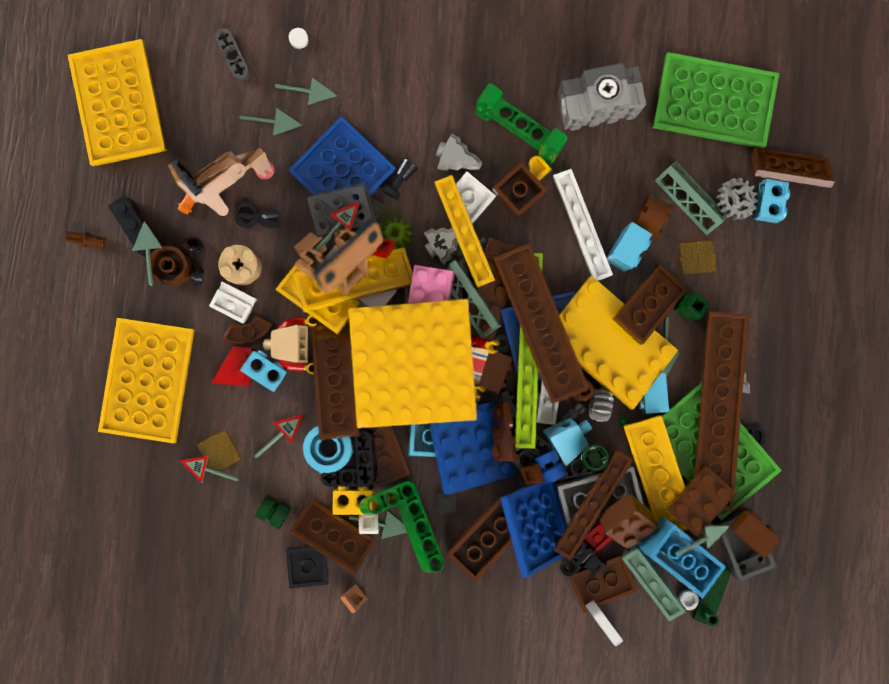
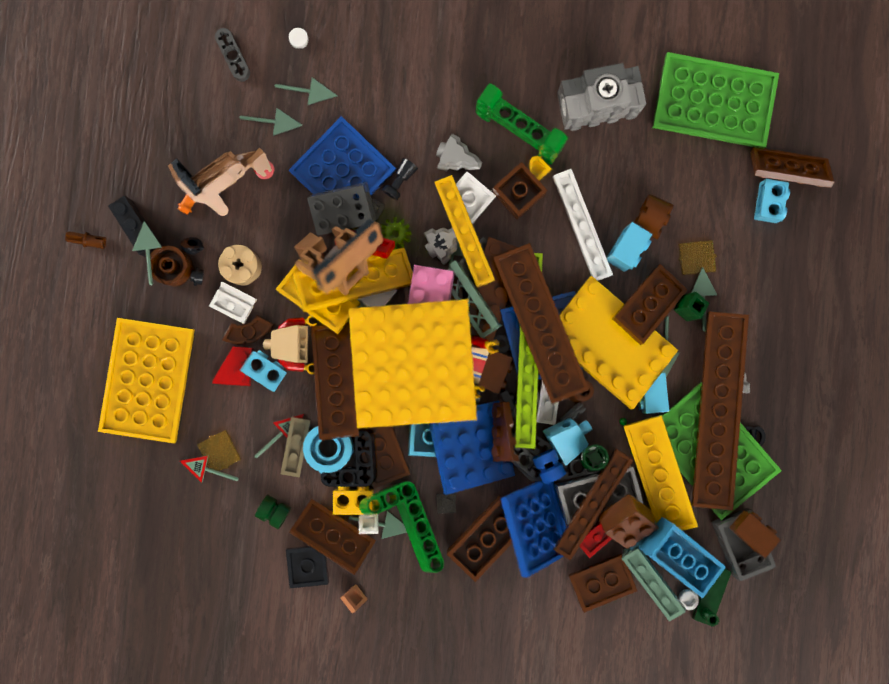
(117, 102): yellow plate -> none
(261, 217): black piece -> none
(294, 447): none -> dark tan plate
(345, 217): piece -> none
(532, 474): reddish brown tile -> none
(584, 557): black piece -> none
(601, 405): light grey gear -> none
(604, 623): beam -> none
(694, 191): sand green fence -> none
(701, 500): reddish brown plate -> none
(704, 288): none -> sand green piece
(712, 533): sand green piece -> none
(737, 199): light grey gear -> none

